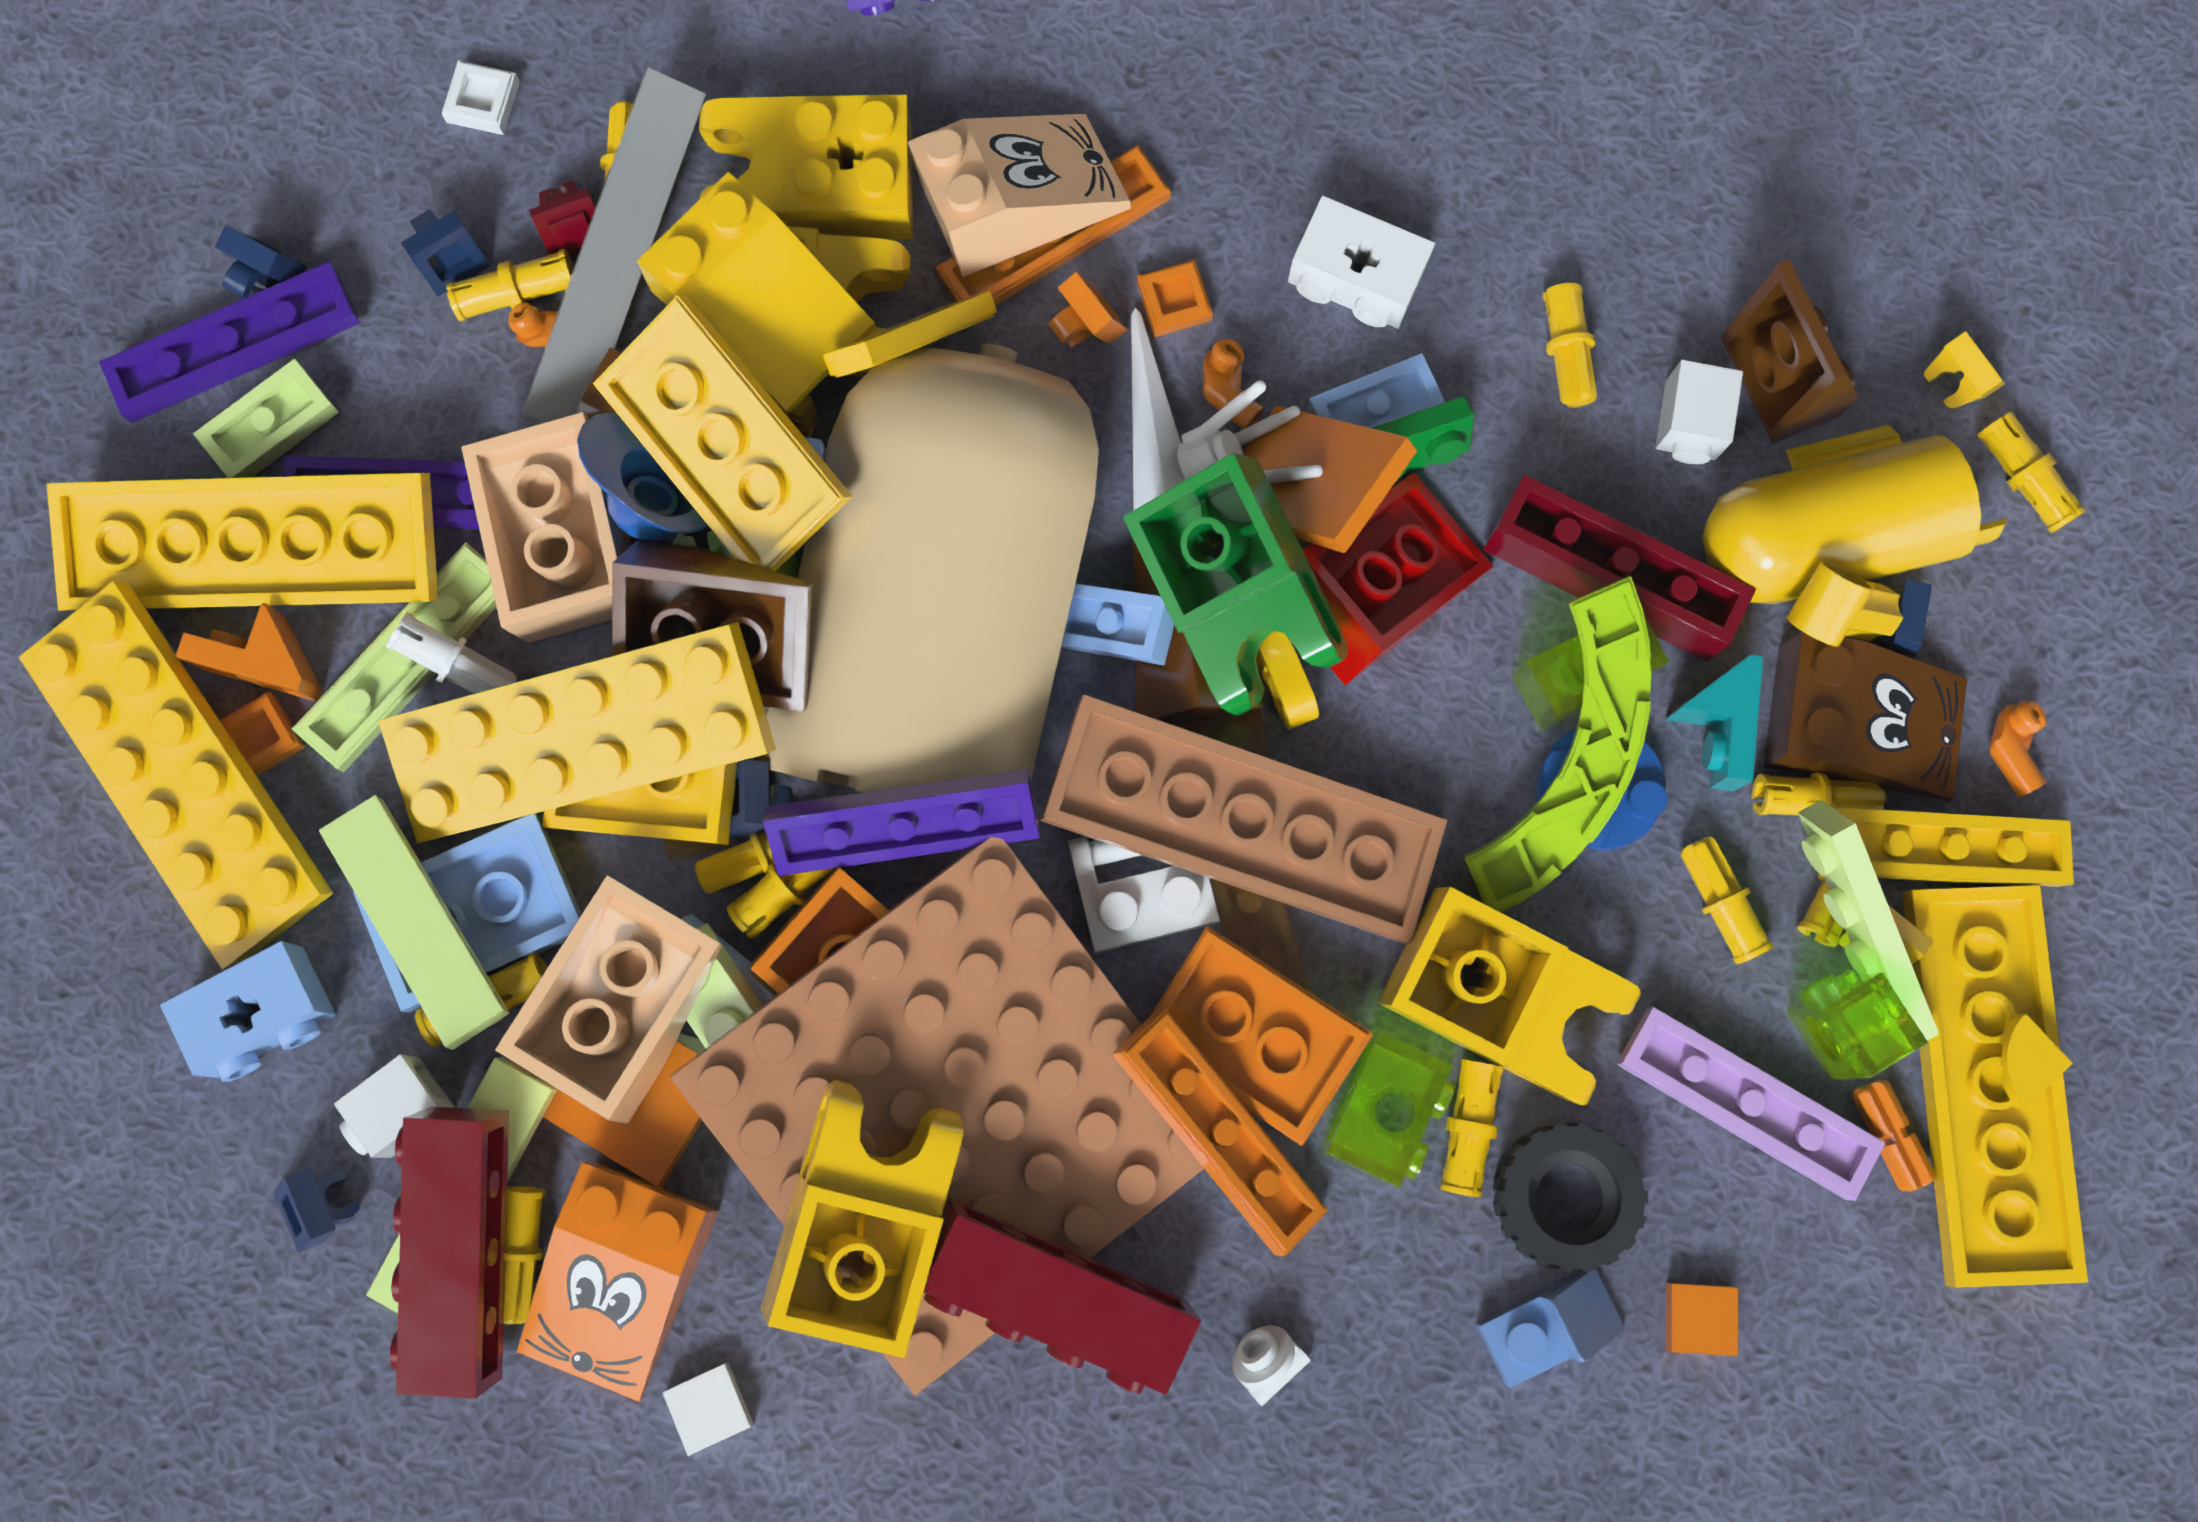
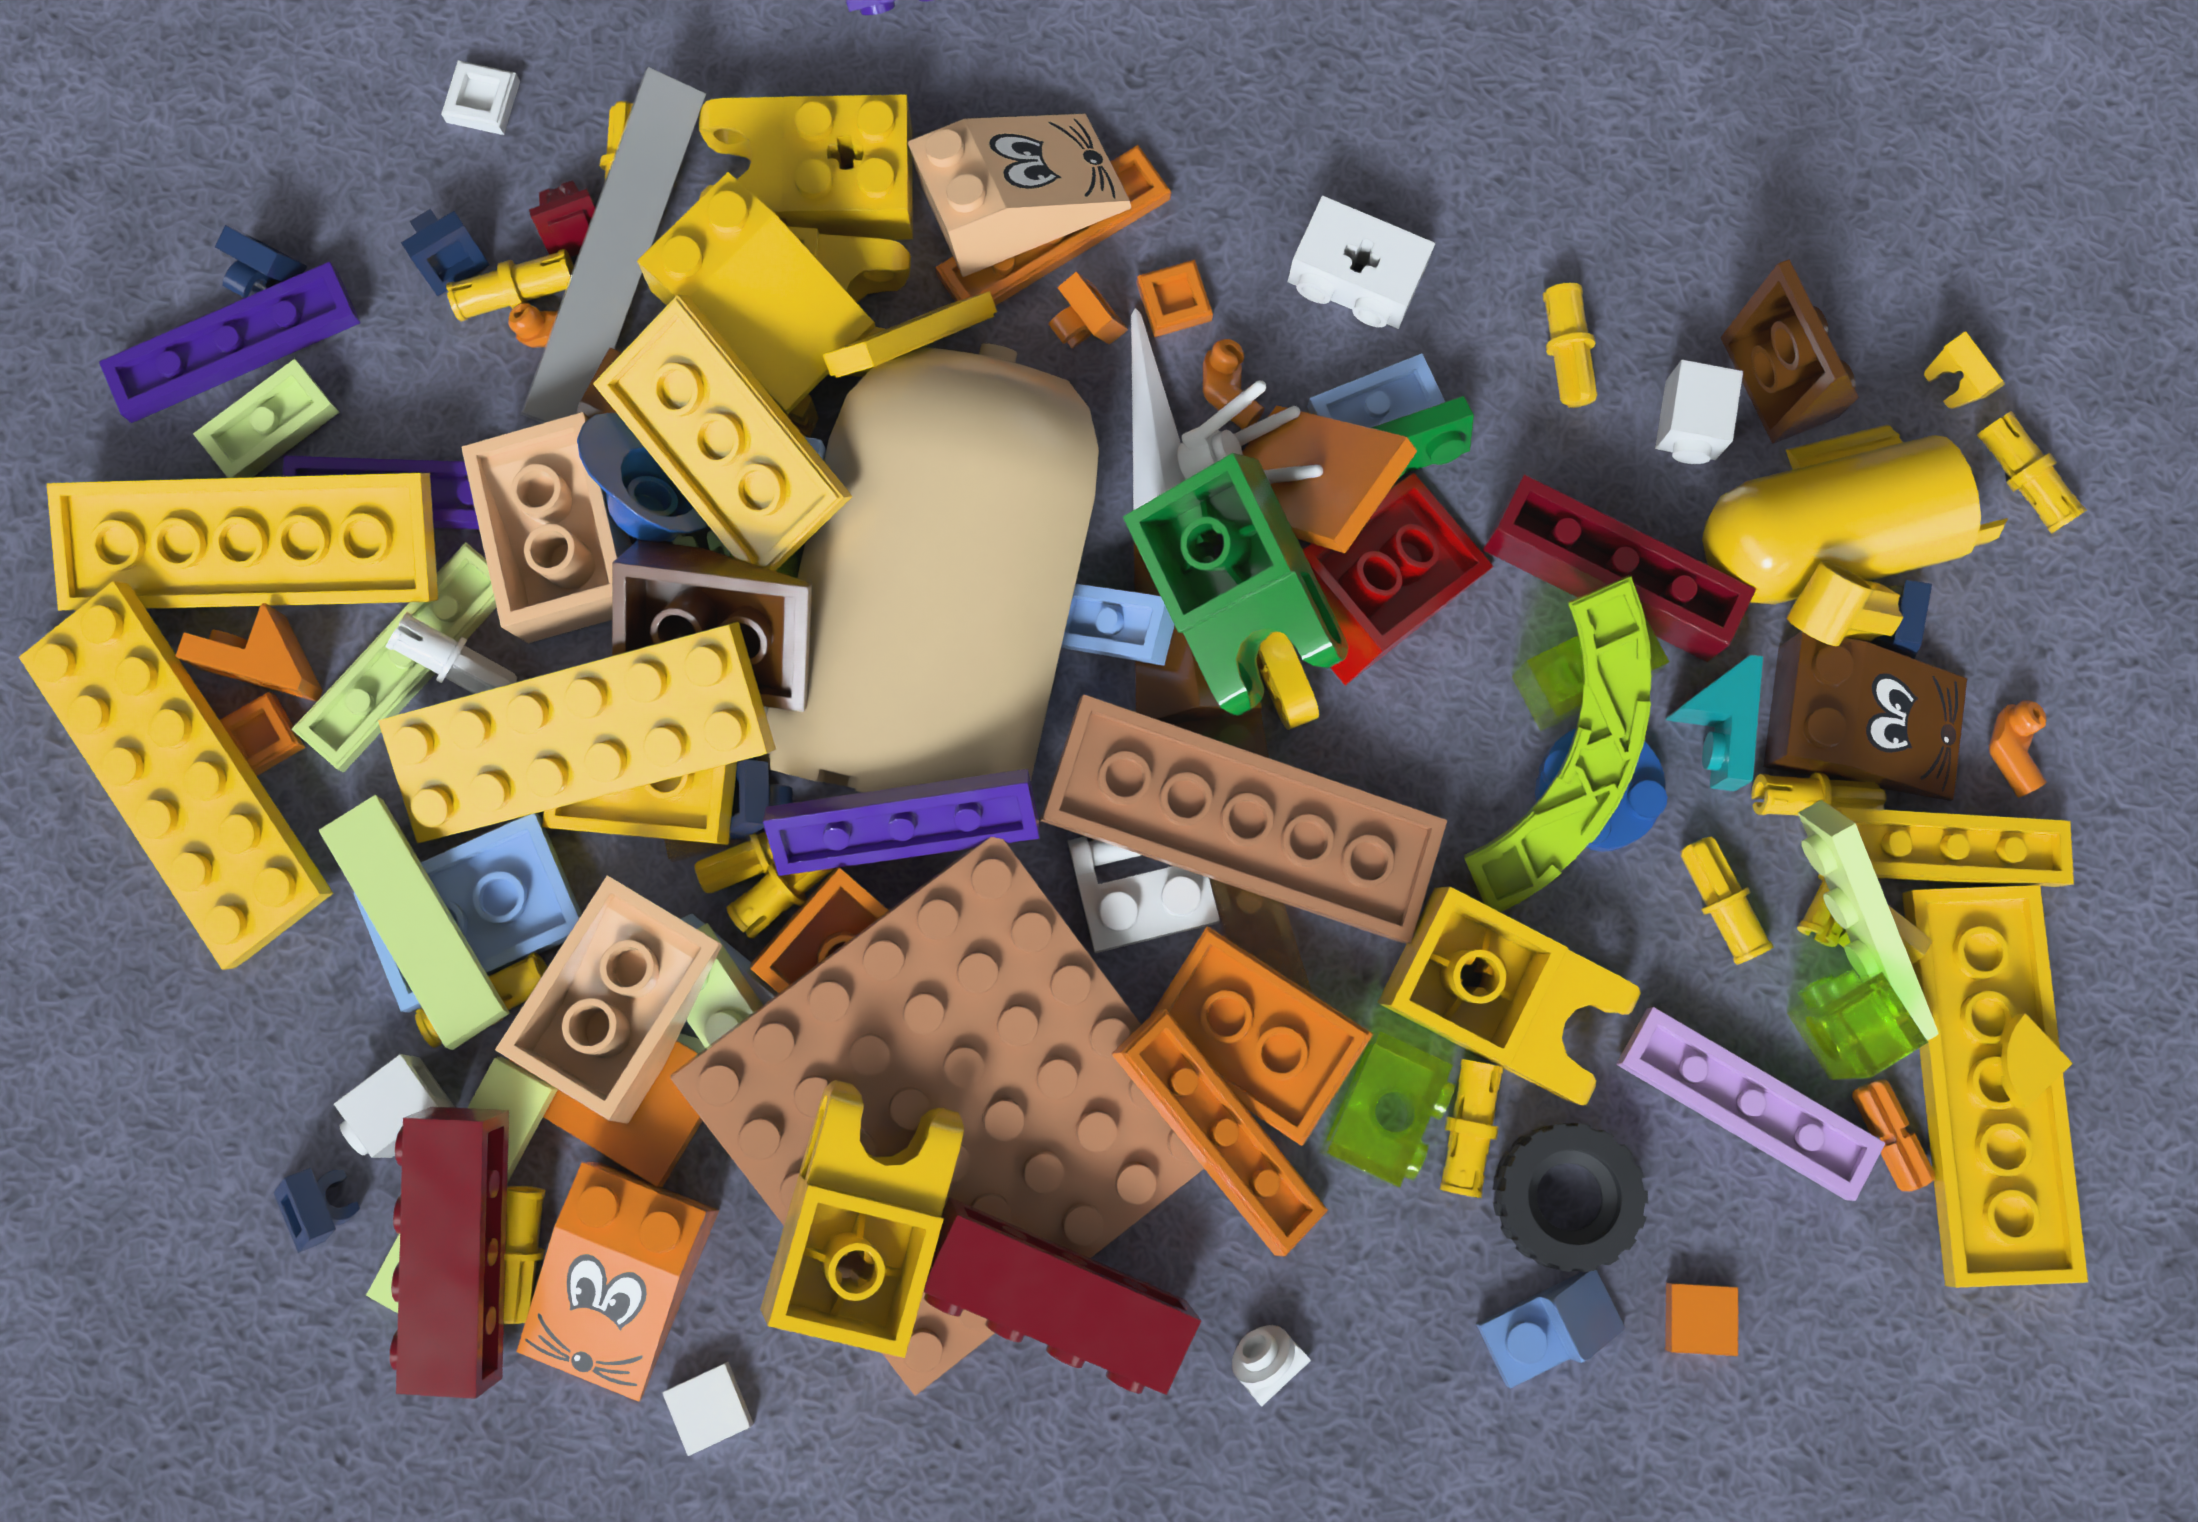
(212, 1014): light blue brick -> none

